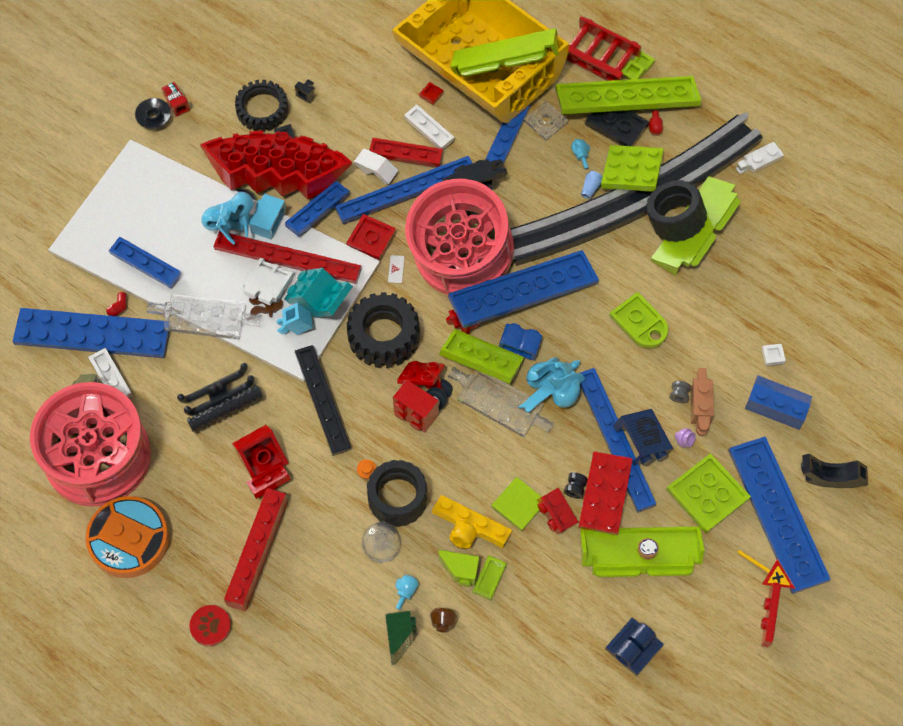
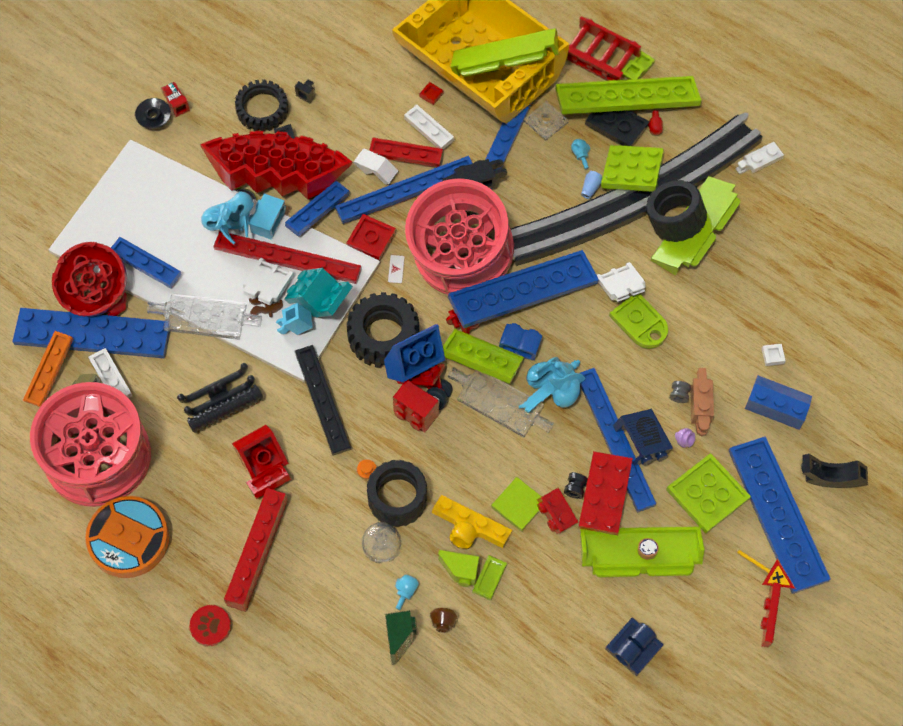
(48, 369): none -> orange tile
(82, 260): none -> red brick
(415, 355): none -> blue slope
(622, 283): none -> white plate

